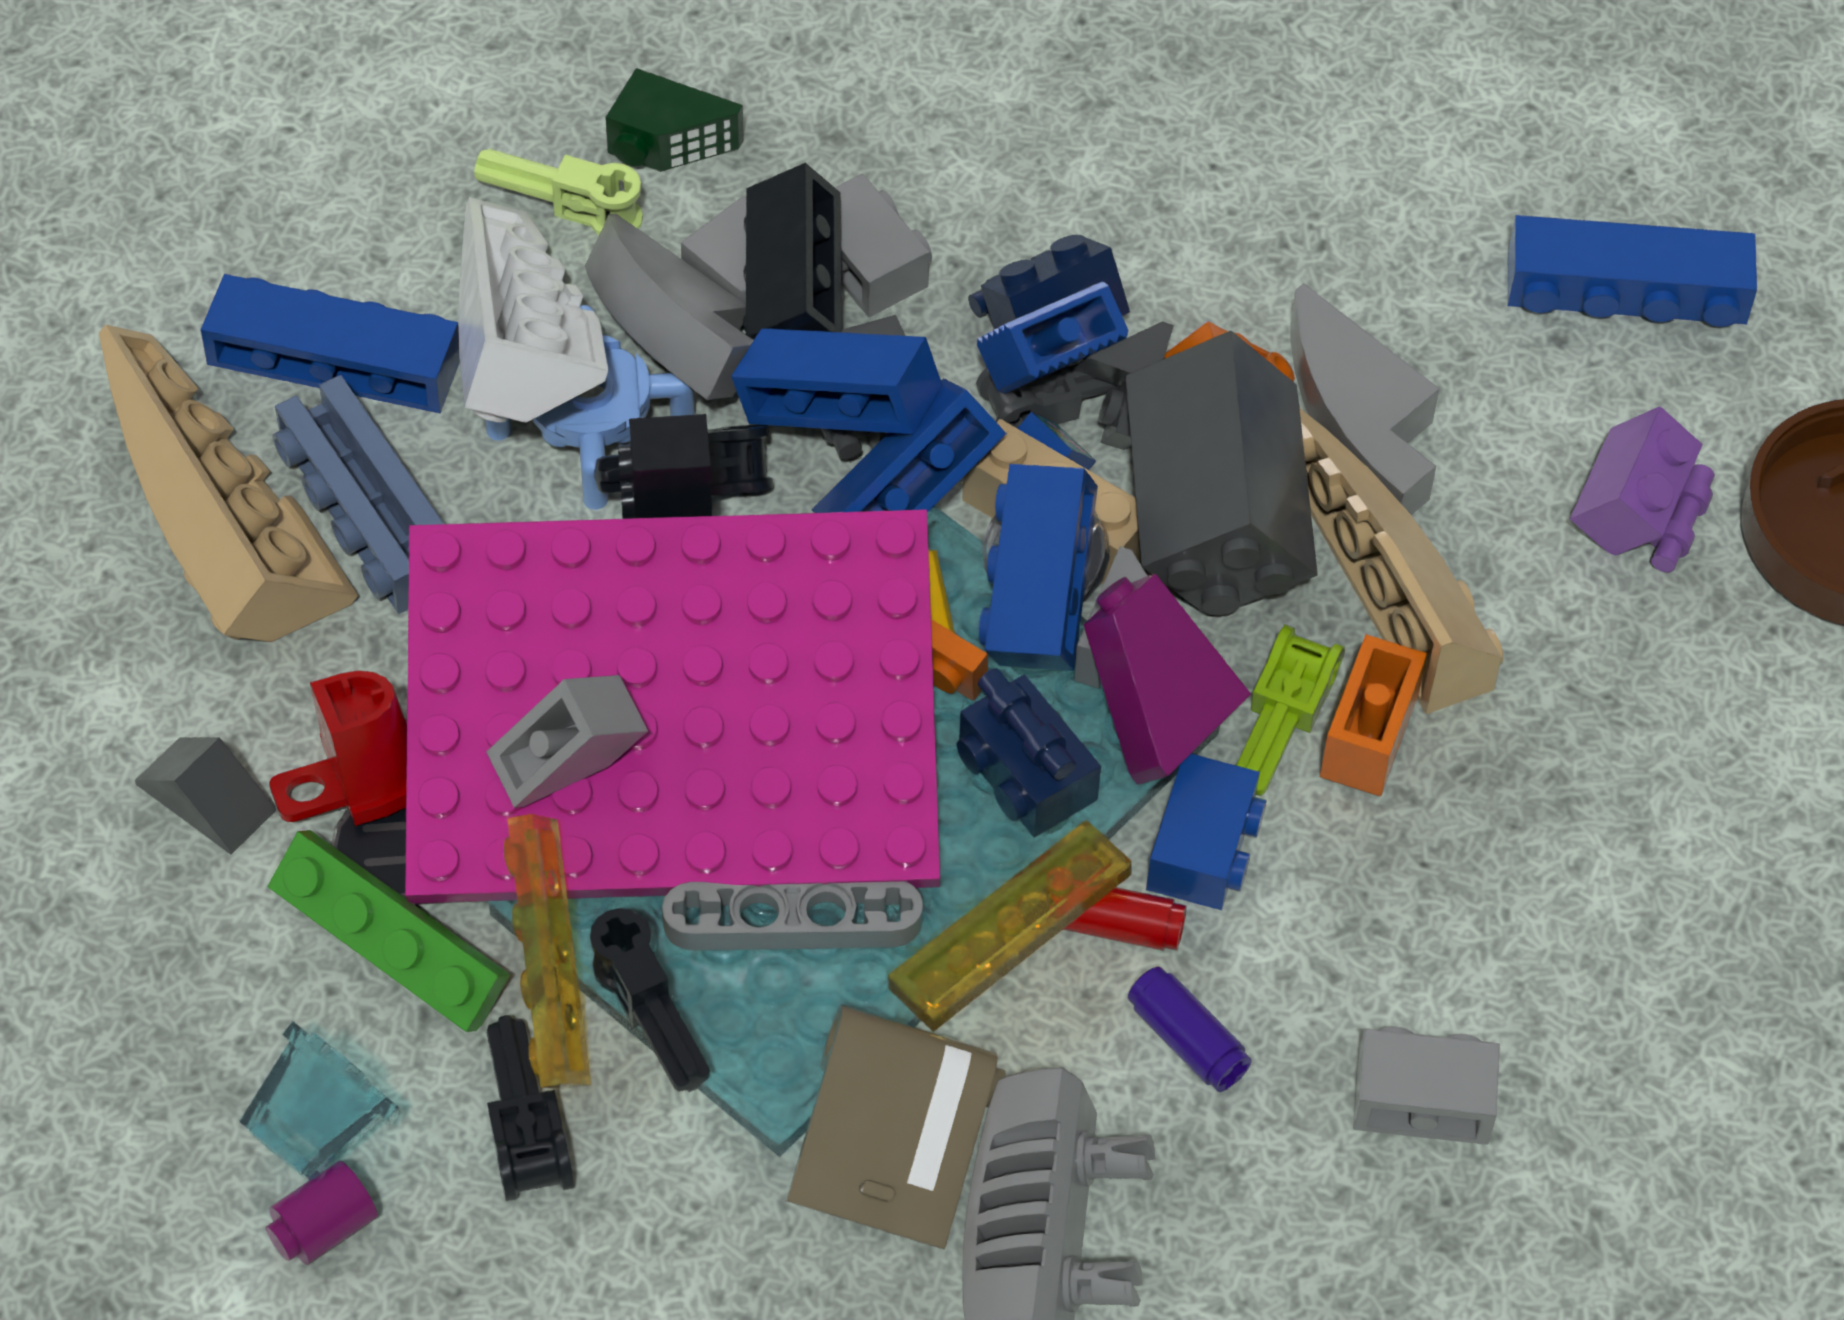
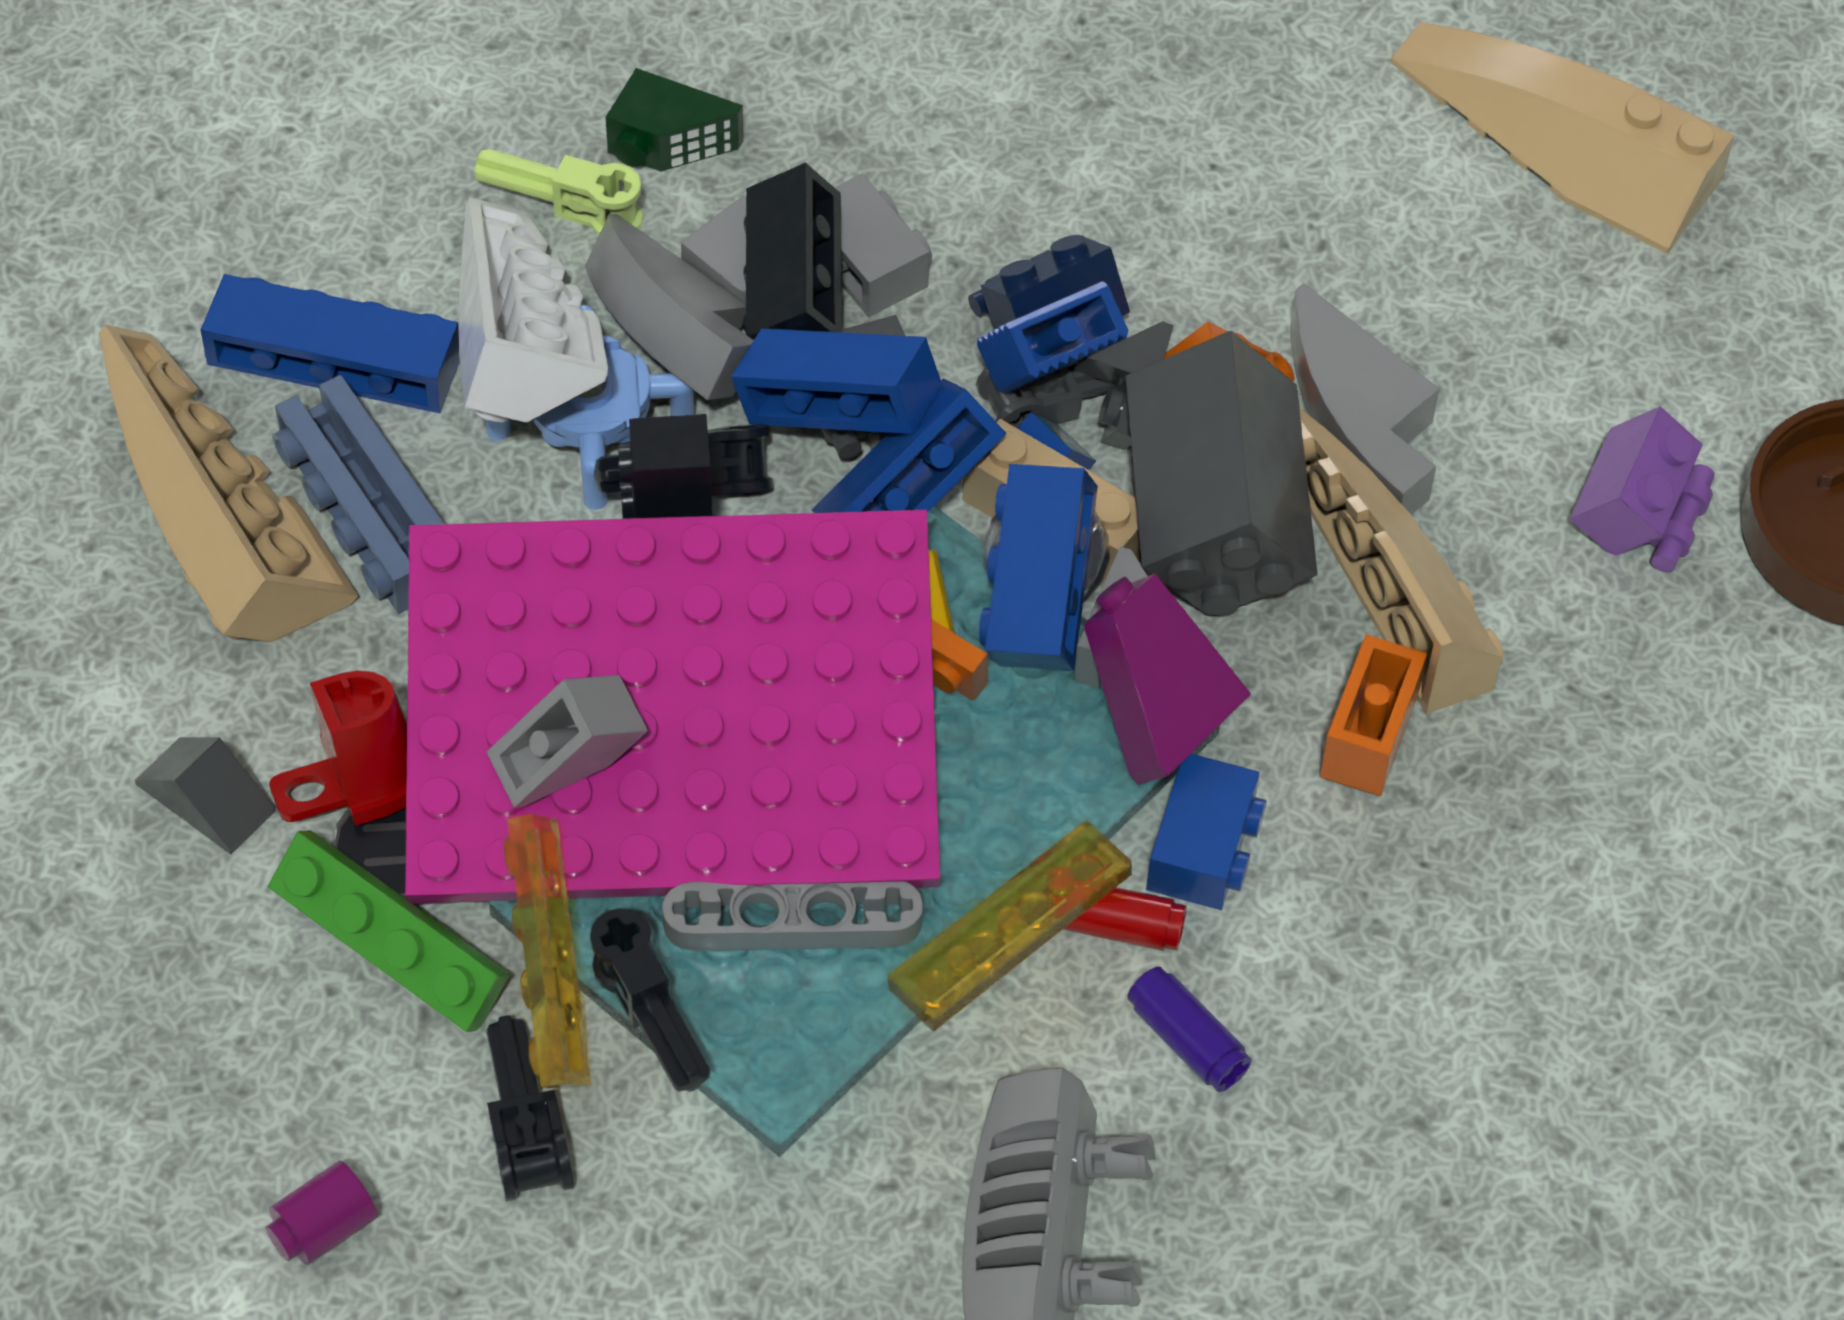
(314, 1105): clear light blue container -> none
(900, 1118): dark tan door -> none
(1026, 754): dark blue brick -> none
(1288, 698): lime connector -> none
(1426, 1085): light grey brick -> none
(1577, 128): none -> tan wedge
(1632, 270): blue brick -> none

